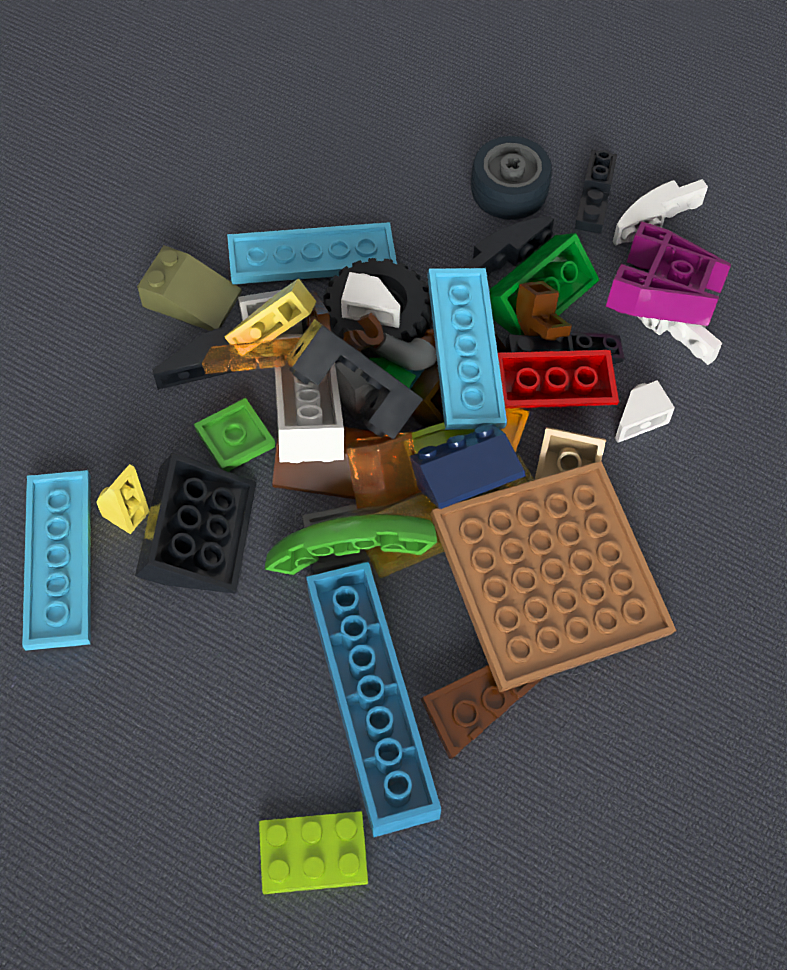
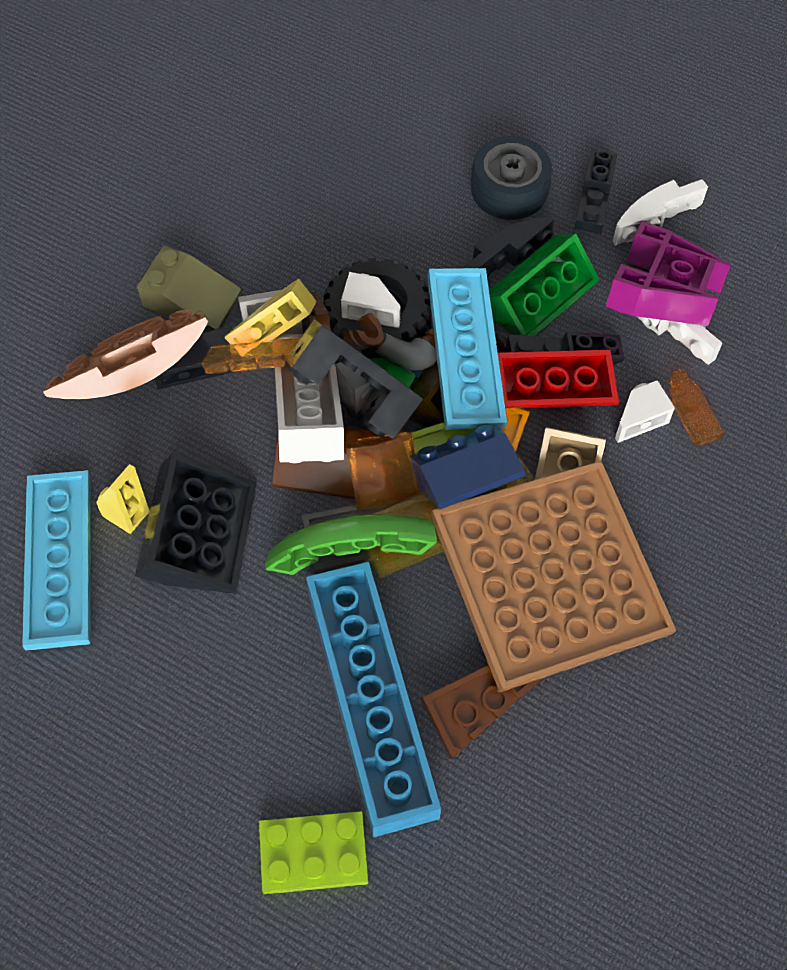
(129, 357): none -> brick
(234, 435): bright green plate -> none
(306, 251): medium azure plate -> none
(537, 309): reddish brown brick -> none
(693, 409): none -> clear orange hinge

